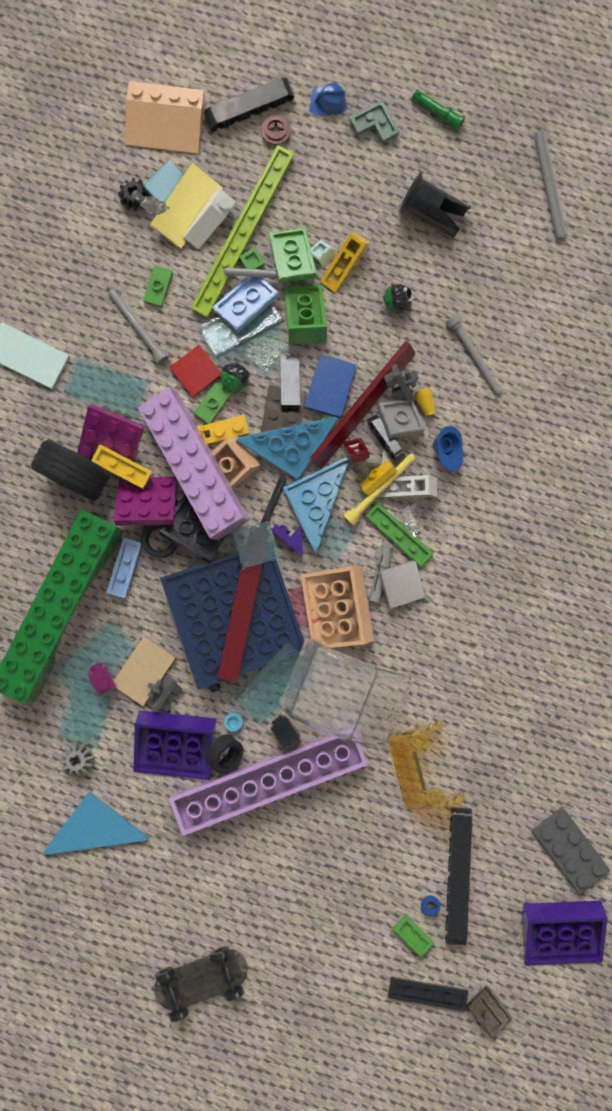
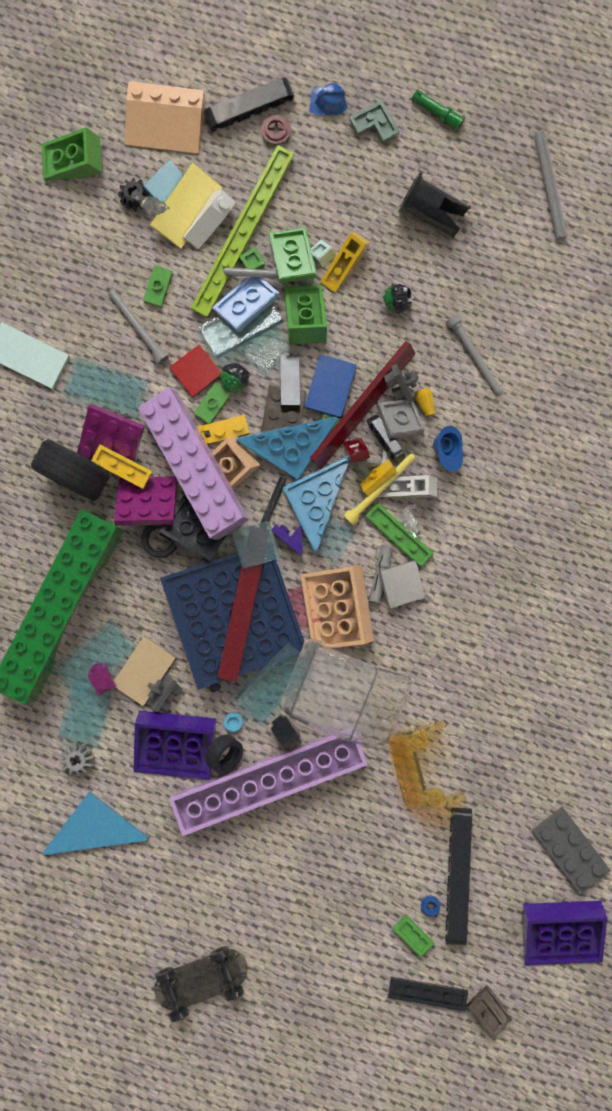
(72, 156): none -> bright green slope
(124, 568): light blue plate -> none

